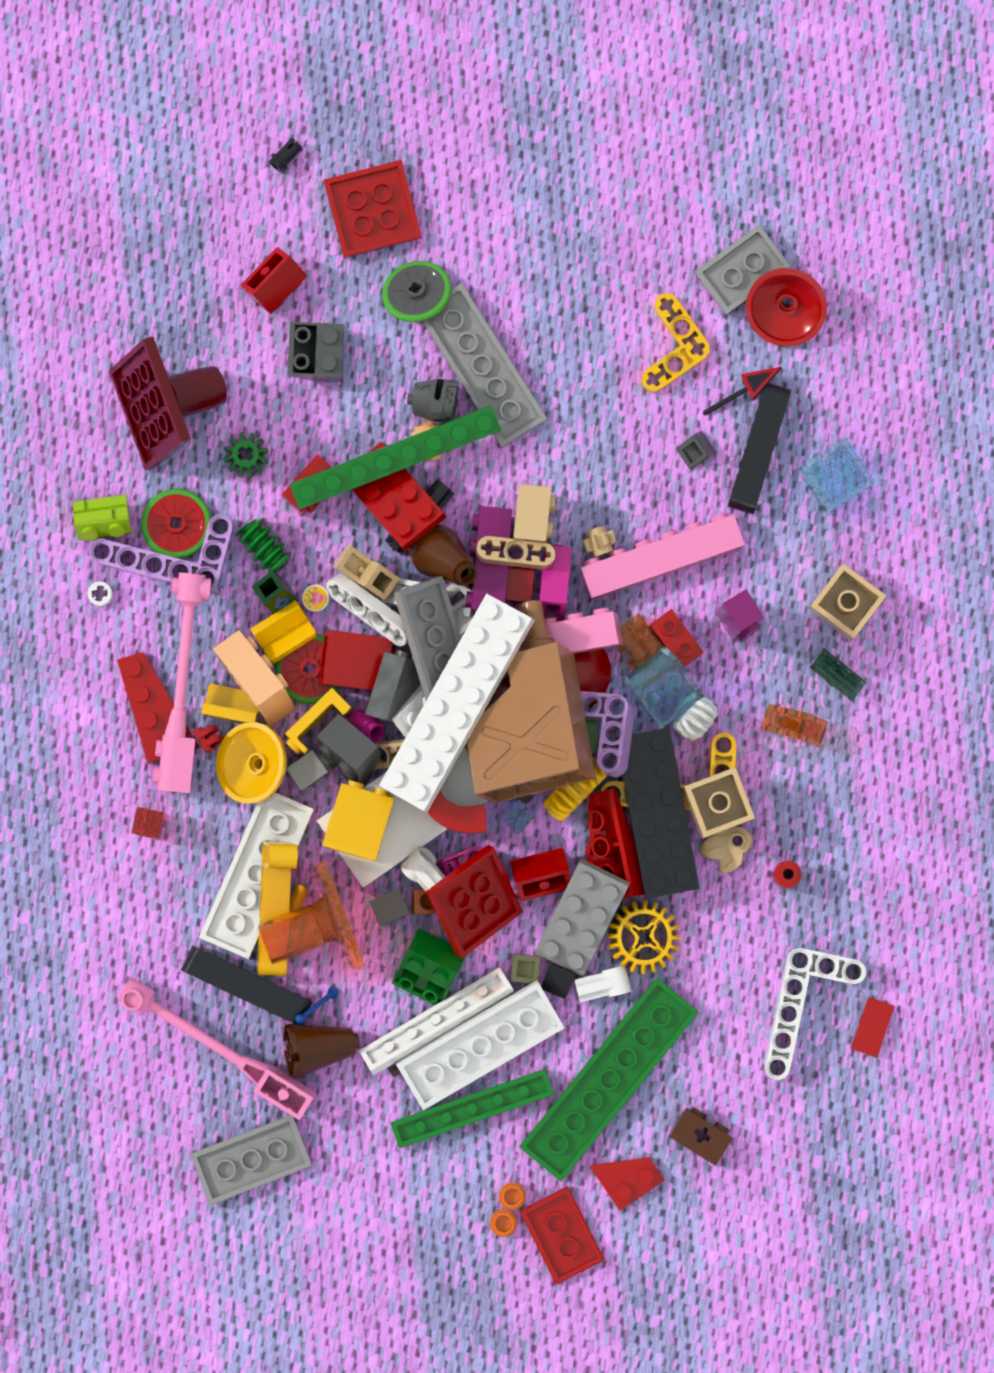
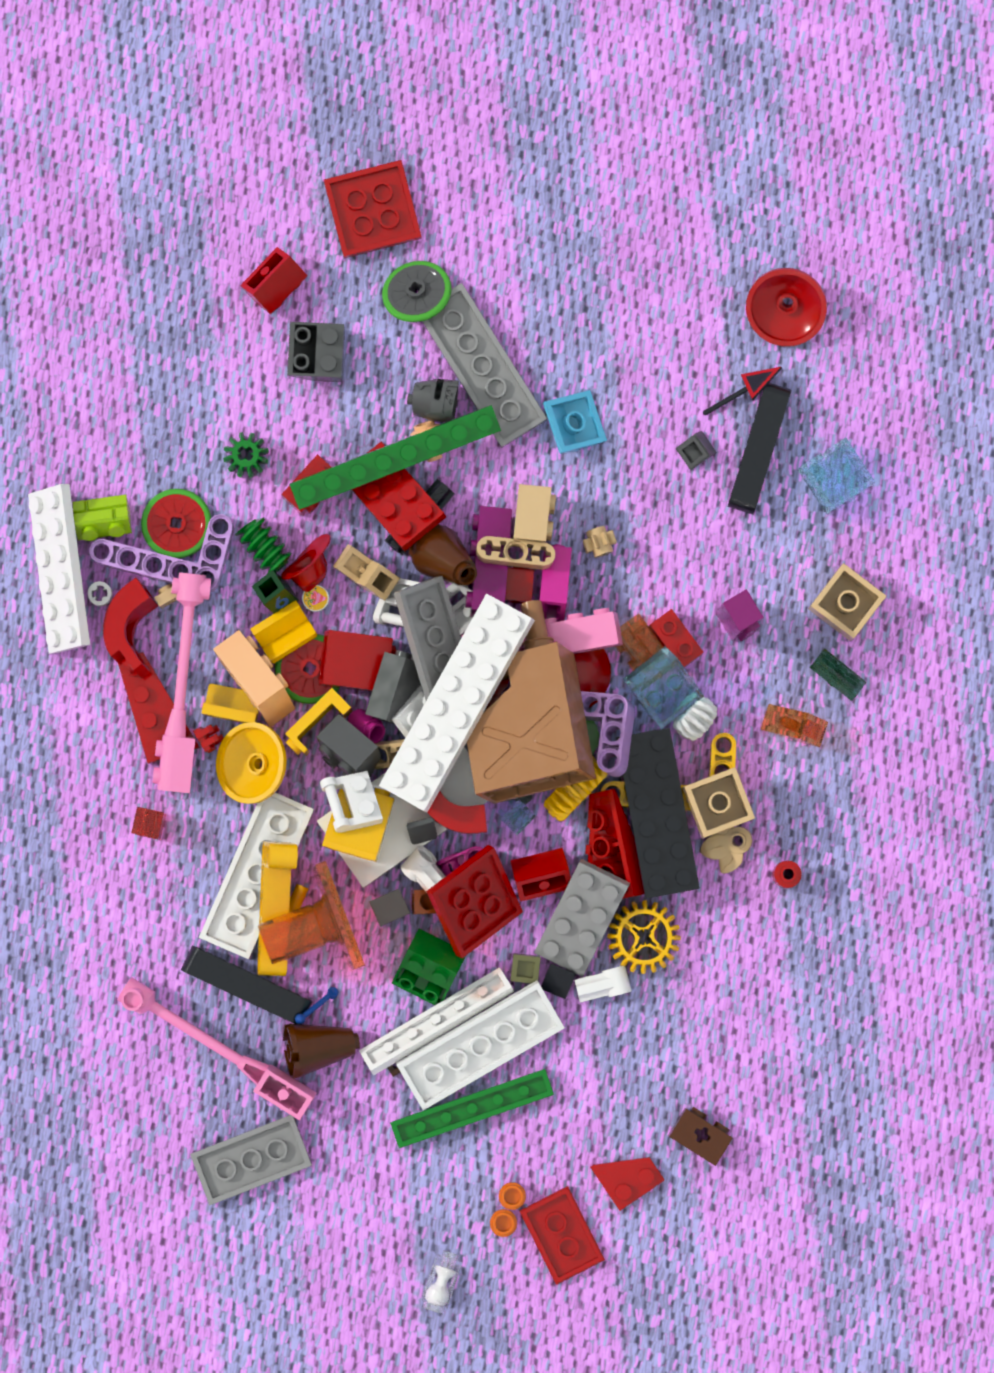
(59, 569): none -> white plate
(120, 623): none -> red arch
(158, 403): dark red piece -> none
(165, 597): none -> tan plate
(285, 155): black pin -> none
(308, 769): light grey brick -> none
(310, 565): none -> red piece
(346, 593): white beam -> none
(360, 800): none -> white plate
(422, 830): none -> dark grey slope
(437, 1295): none -> clear piece
(574, 422): none -> medium azure slope
(608, 1079): green plate -> none
(661, 557): bright pink brick -> none
(682, 352): yellow beam -> none
(736, 268): light grey plate -> none
(797, 1001): white beam -> none
(872, 1027): red tile -> none

